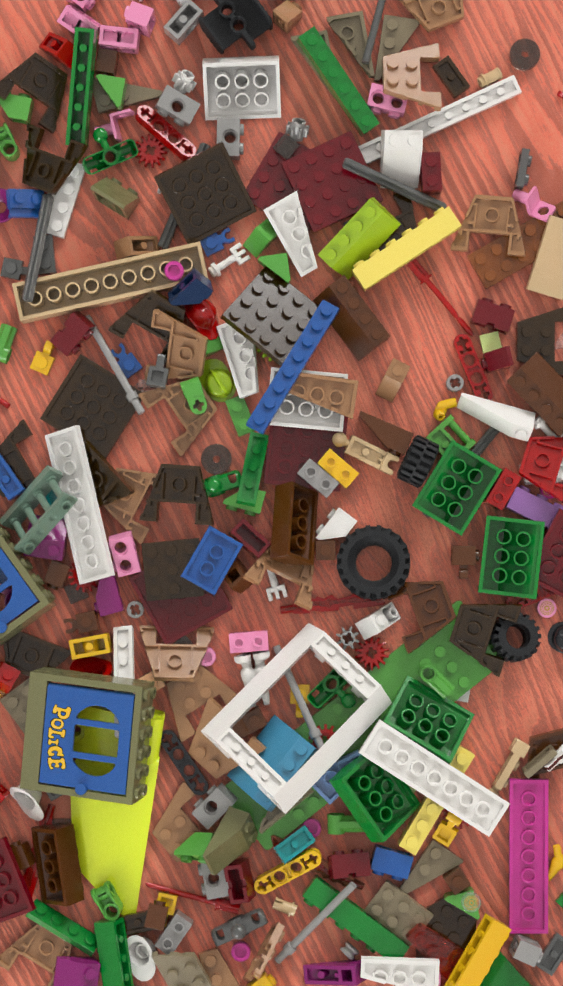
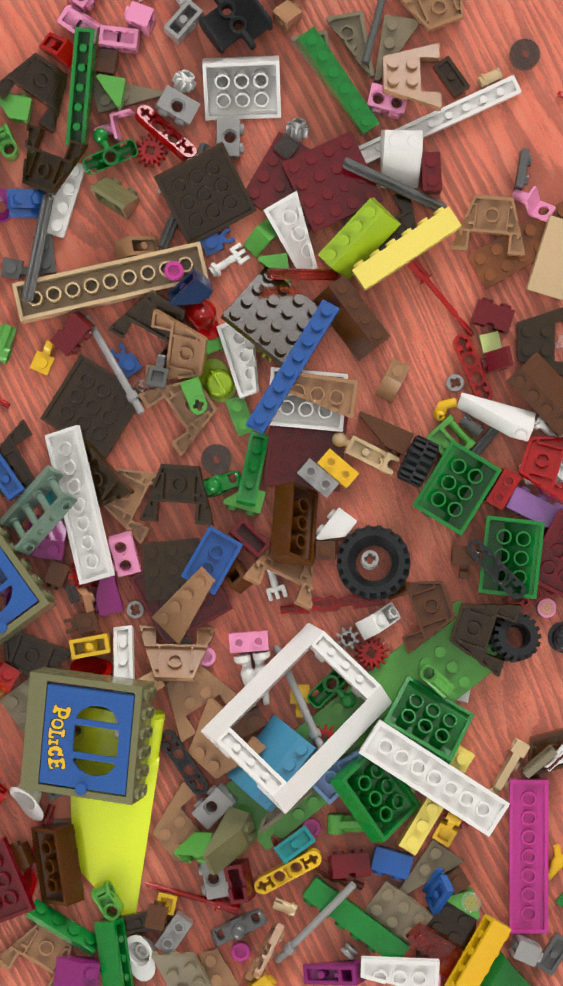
(86, 599): none -> nougat plate
(184, 605): none -> medium nougat wing
(302, 274): none -> clear red axle
(374, 563): none -> light grey bush
(438, 890): none -> blue plate
(471, 426): none -> dark grey pin
(499, 566): none -> black beam

